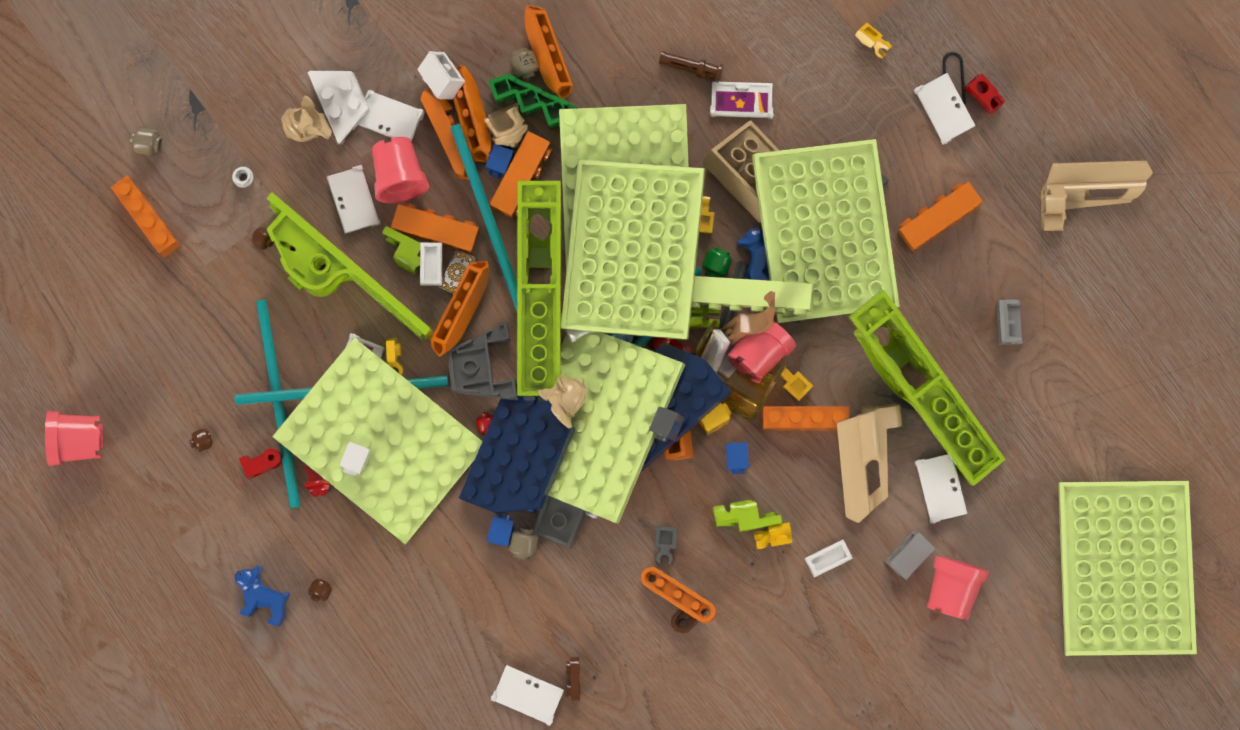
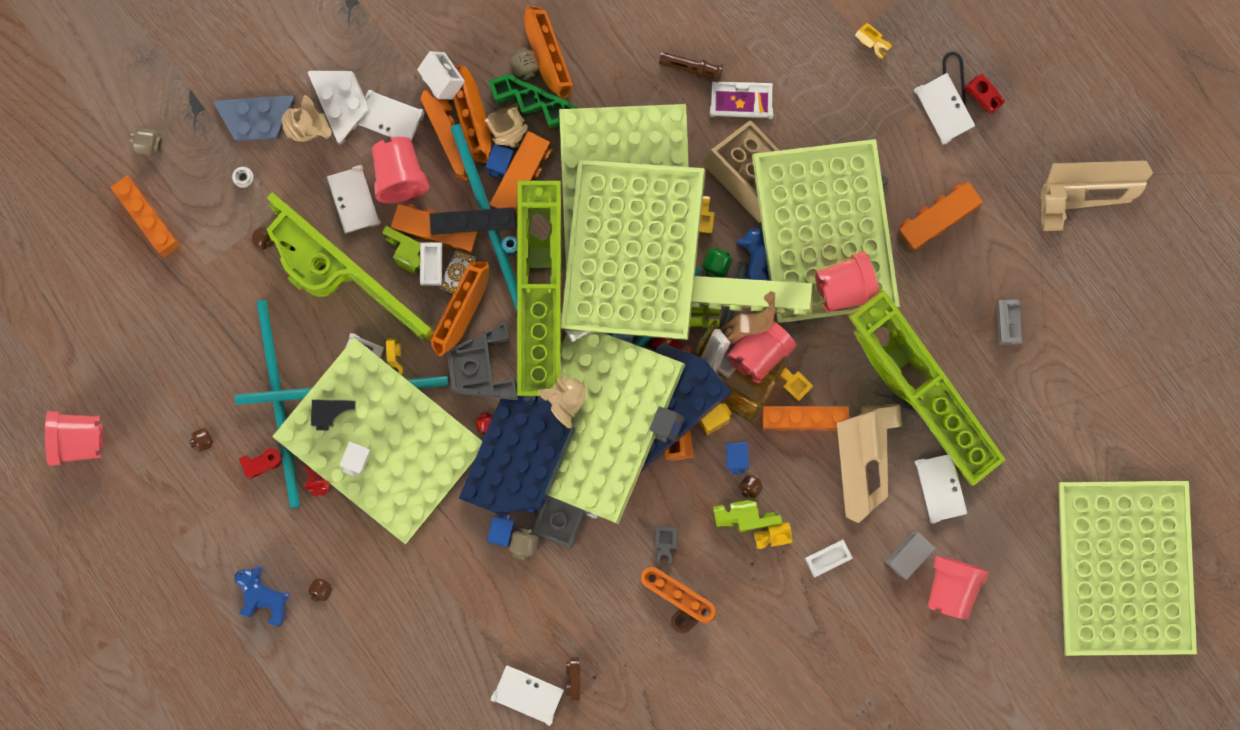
(254, 117): none -> sand blue wing
(327, 411): none -> black arch
(472, 221): none -> black plate
(511, 240): none -> medium azure pin
(750, 486): none -> reddish brown piece
(847, 282): none -> coral piece

